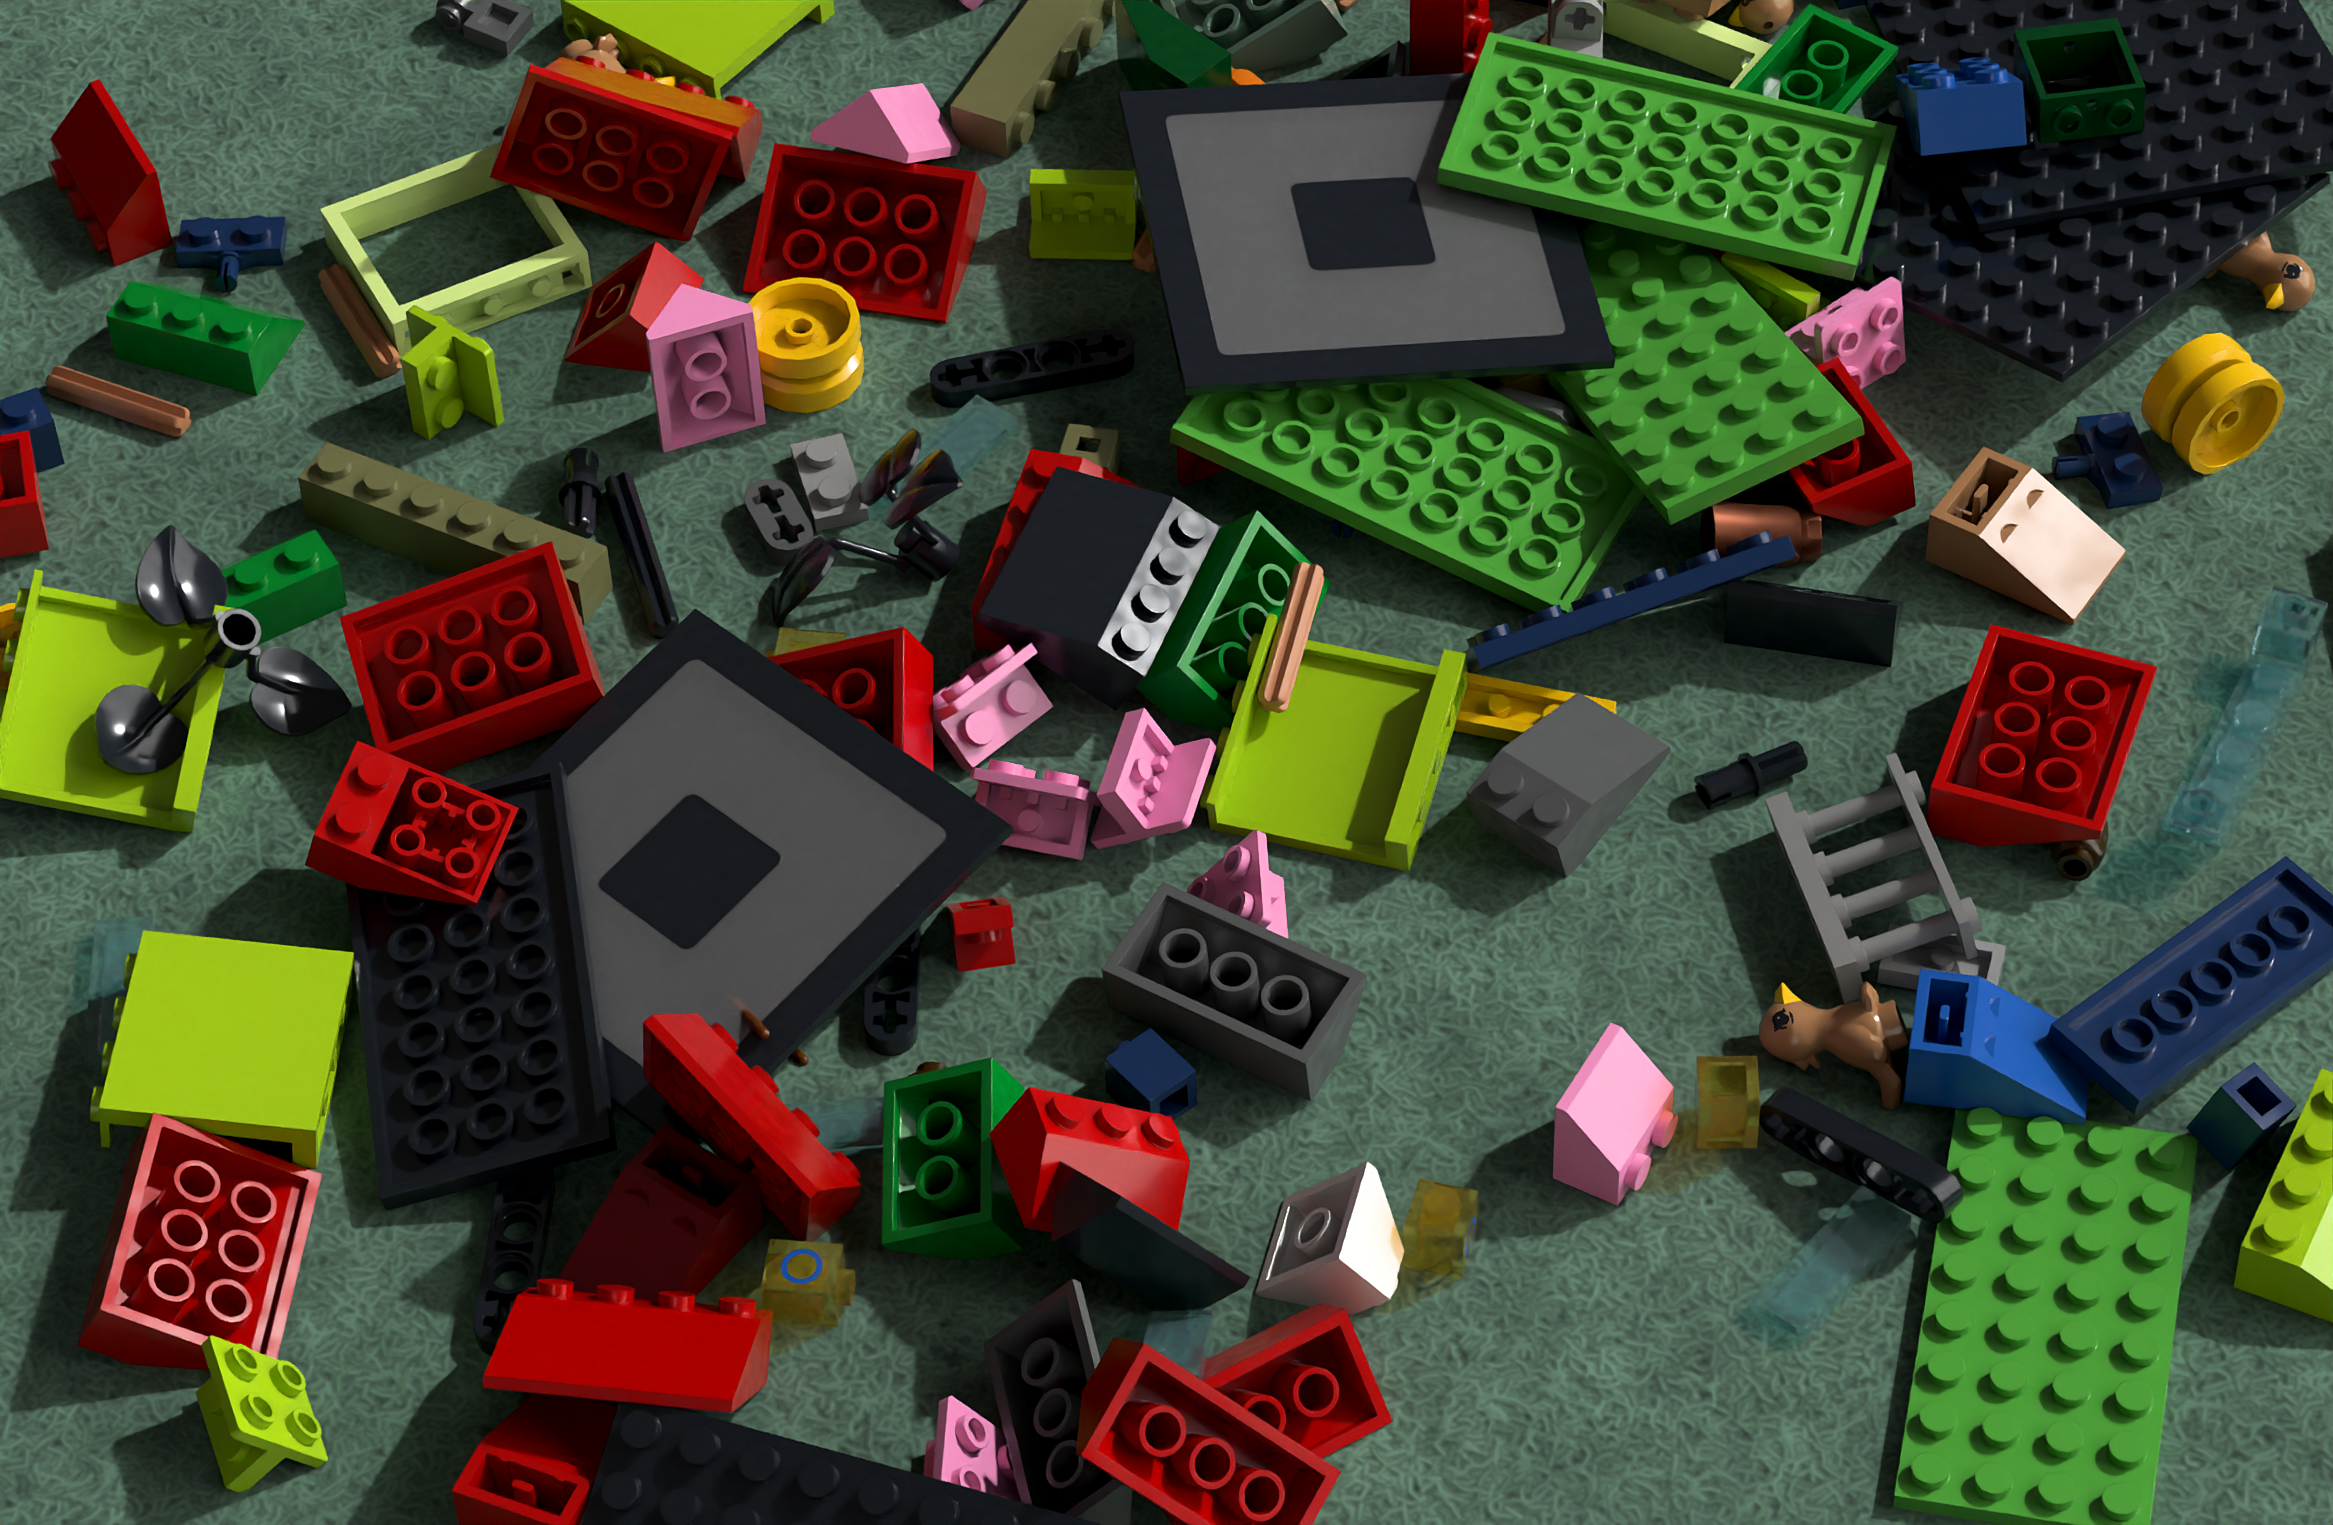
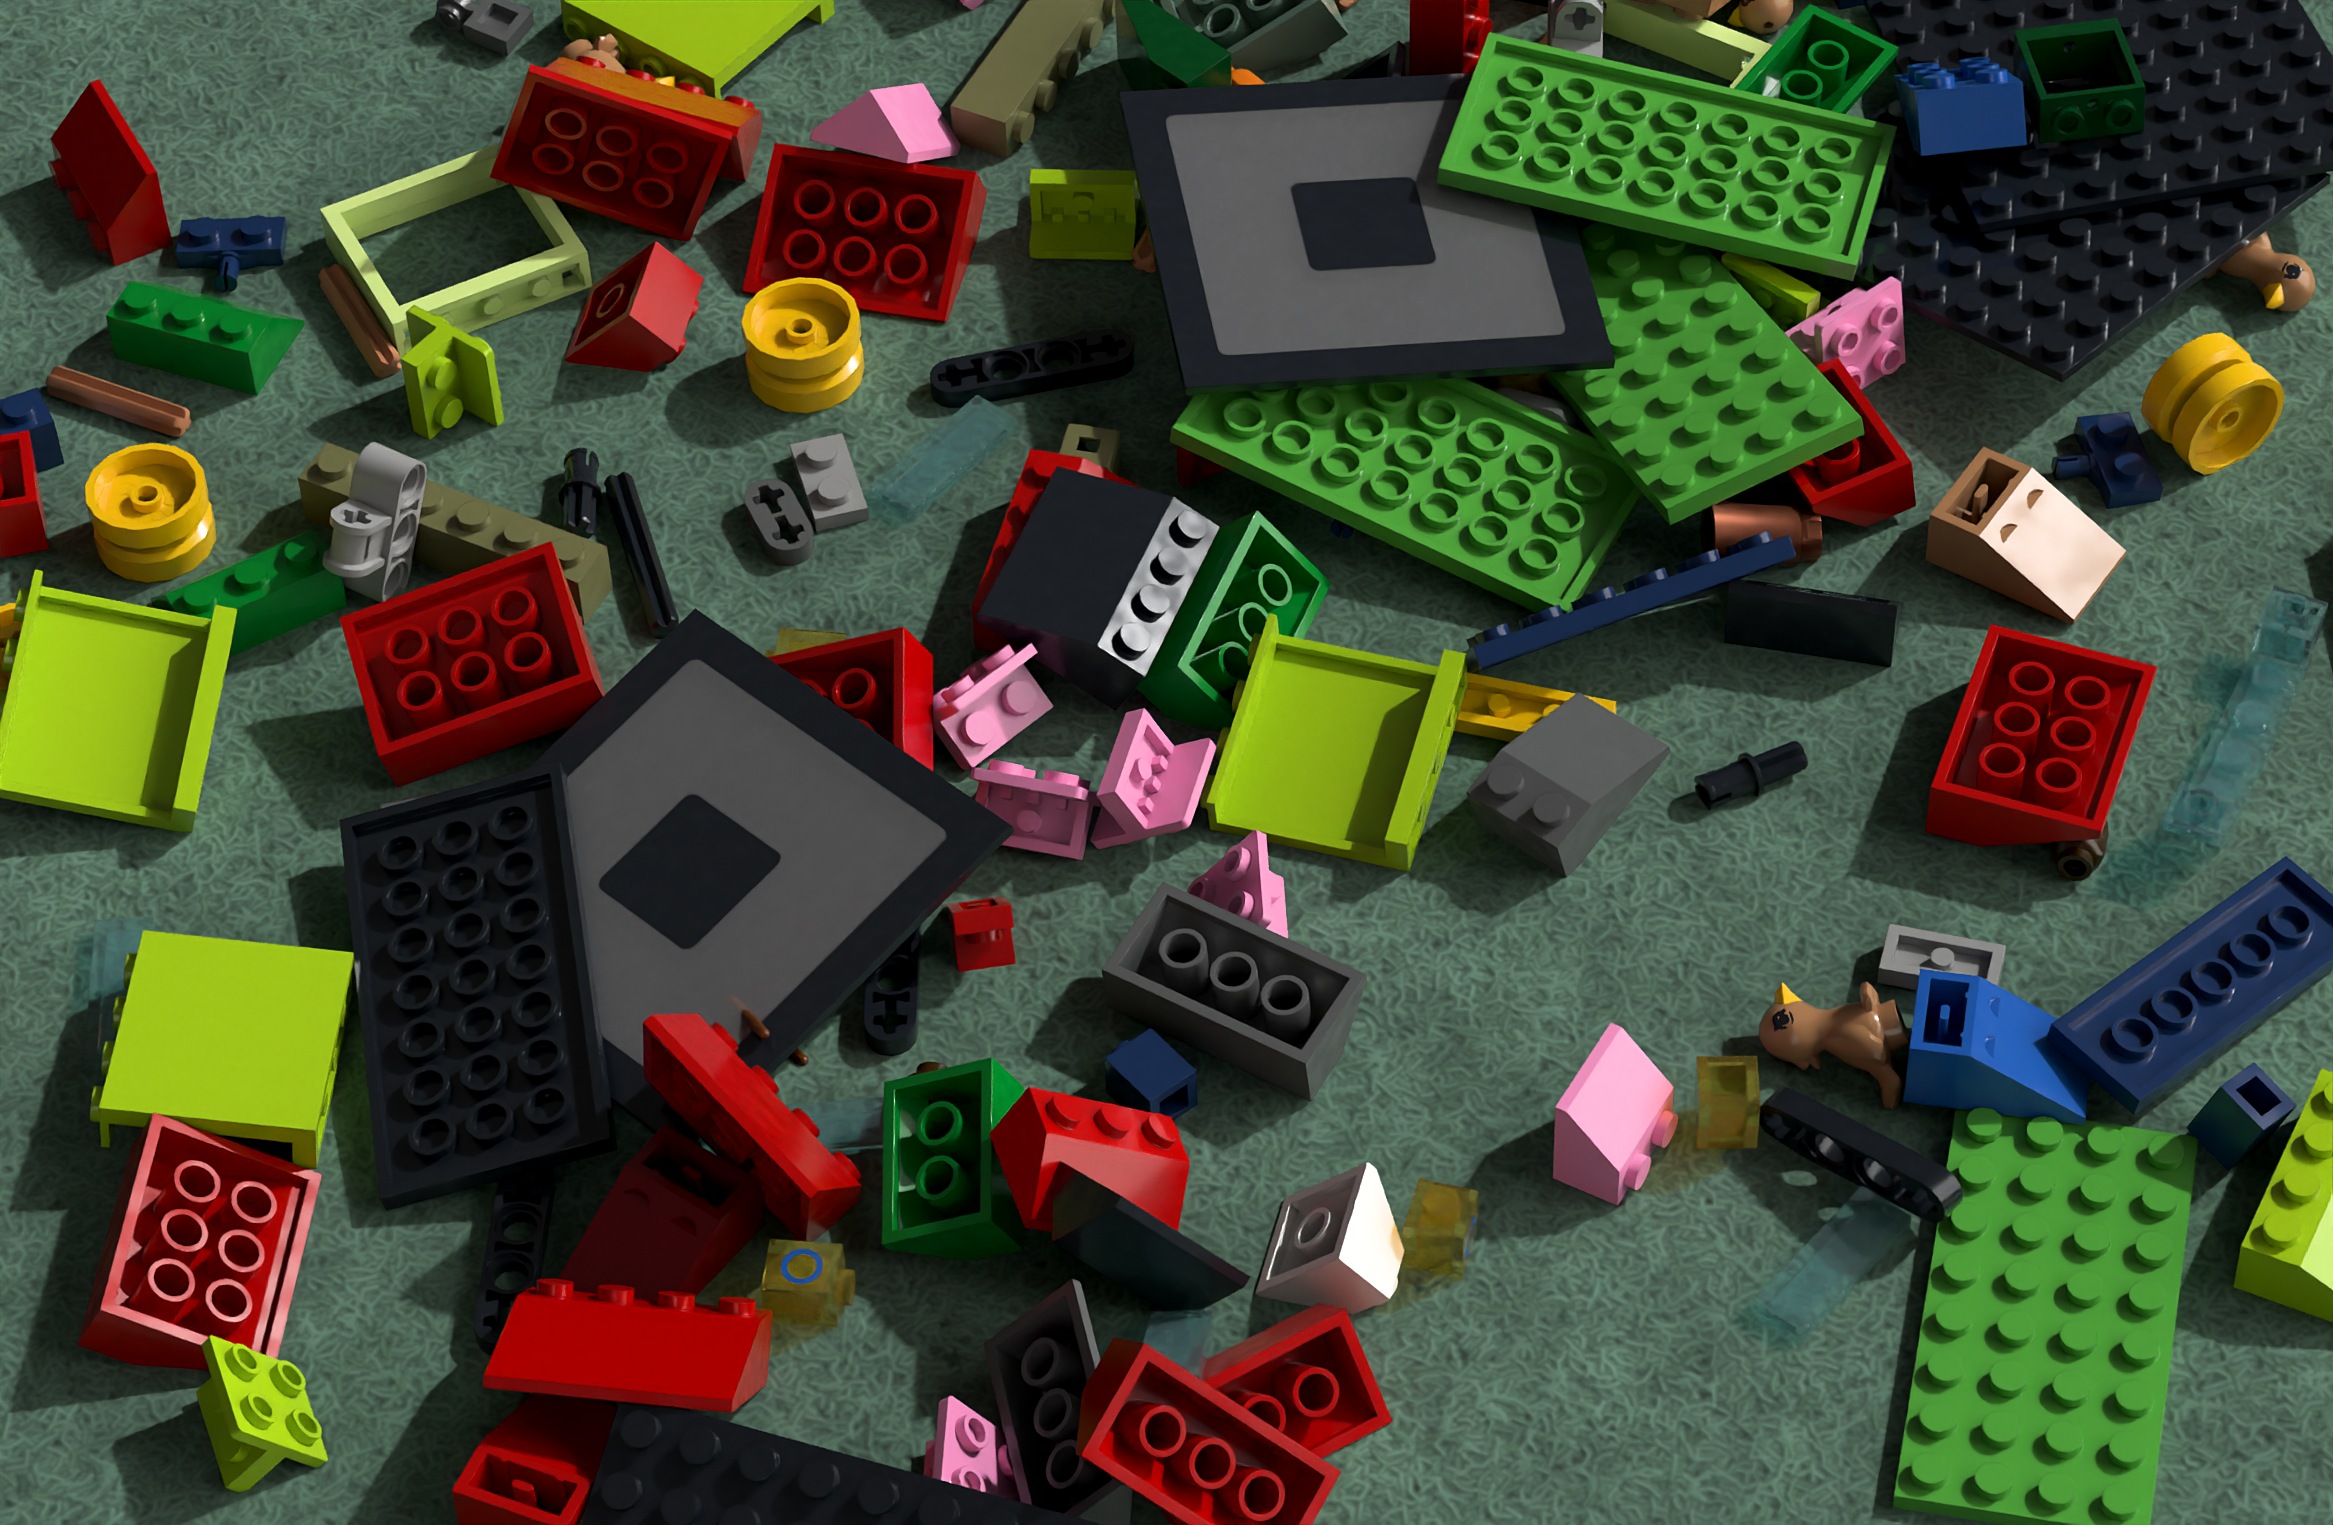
(150, 512): none -> yellow wheel
(185, 584): black plant -> none
(377, 523): none -> light grey piece
(409, 830): red slope -> none
(704, 368): bright pink slope -> none
(917, 539): black plant -> none
(1290, 637): nougat axle -> none
(1834, 914): light grey fence -> none

